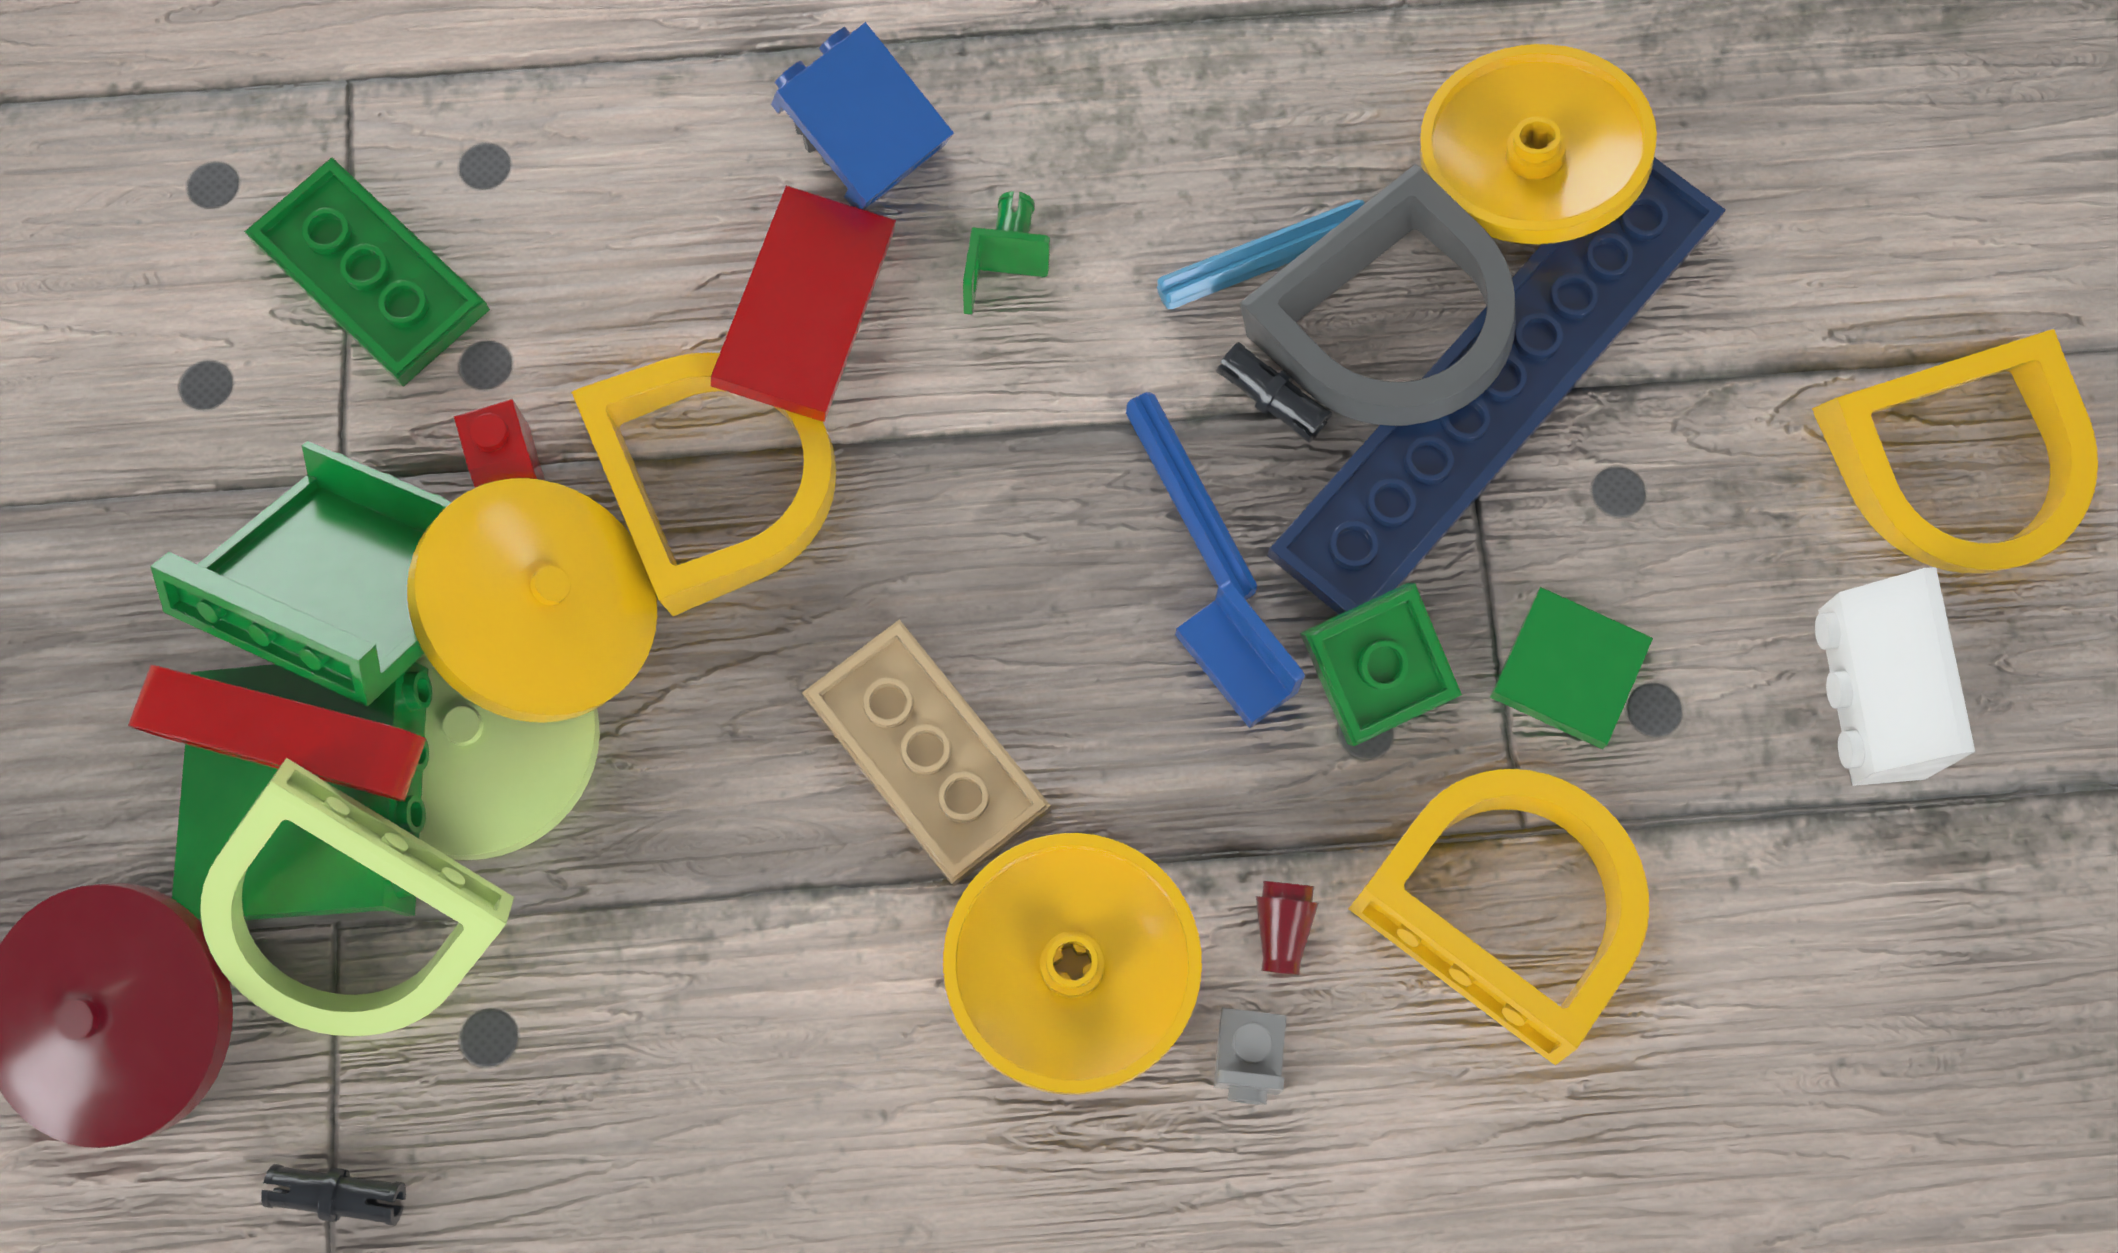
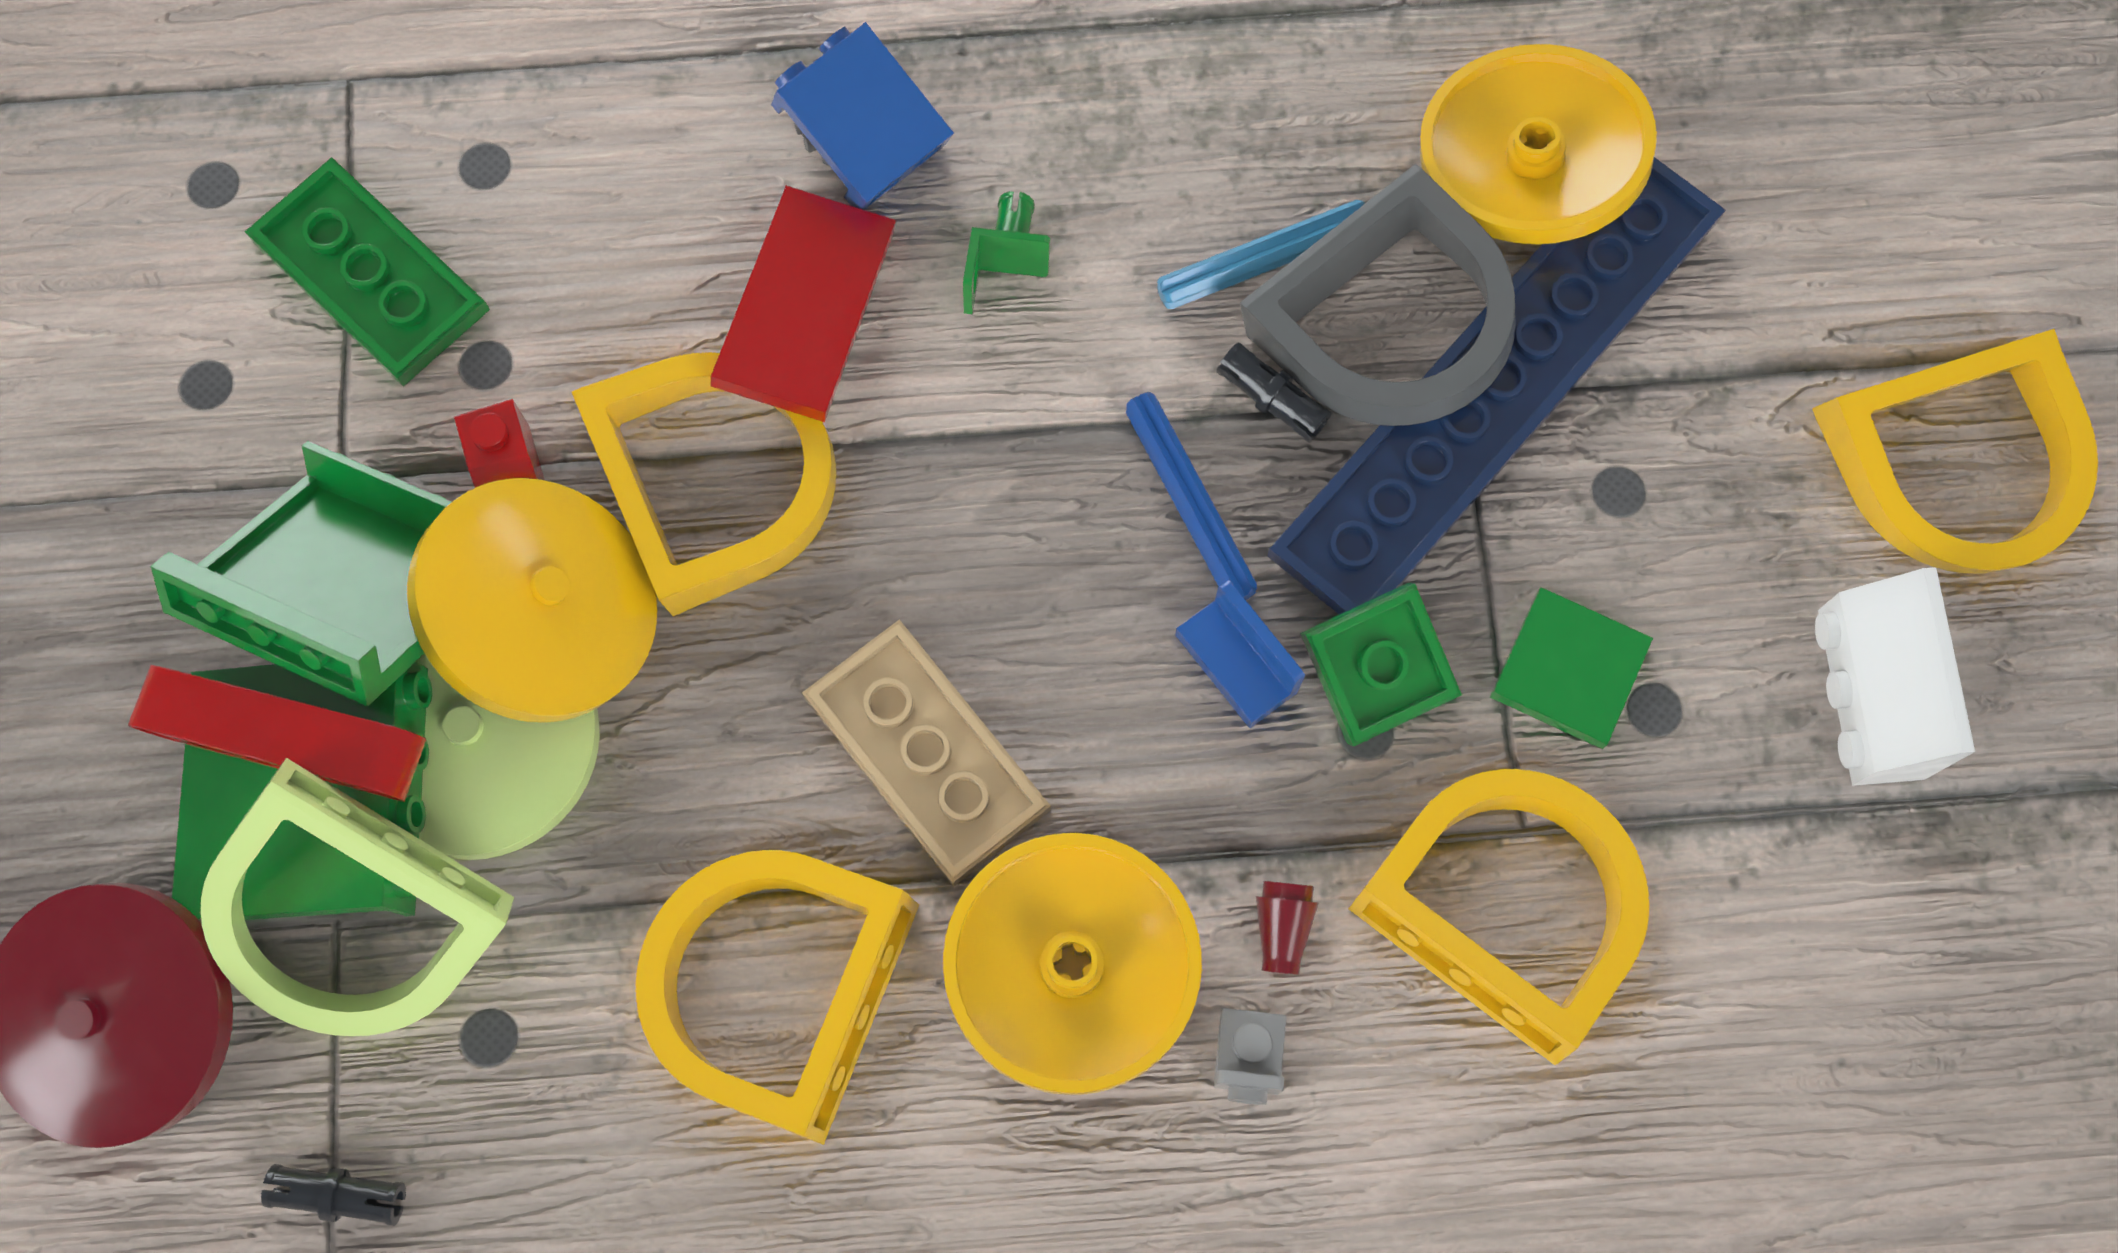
(850, 1015): none -> yellow window

